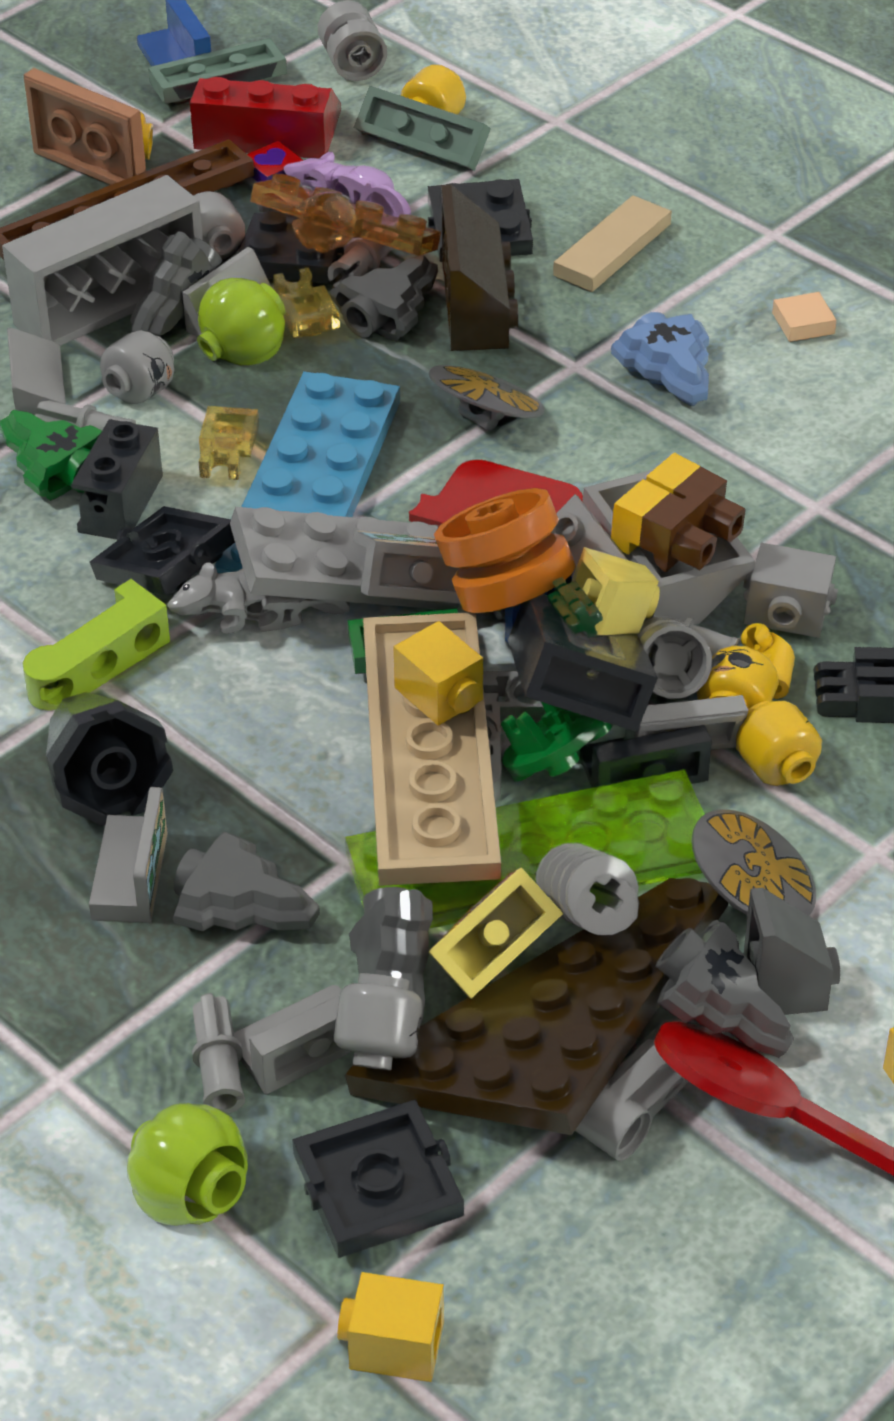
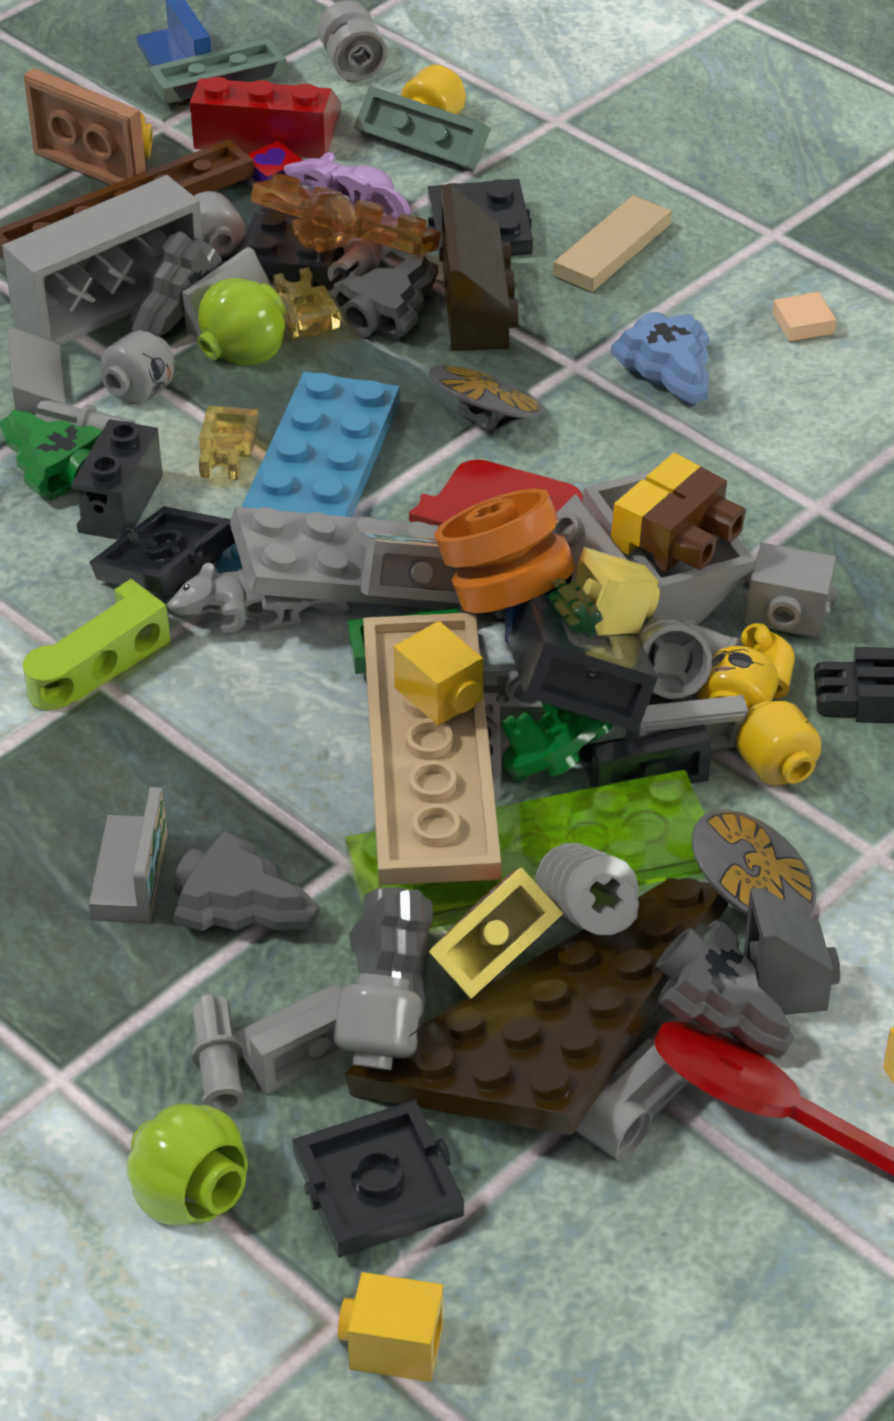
(105, 756): black cone -> none

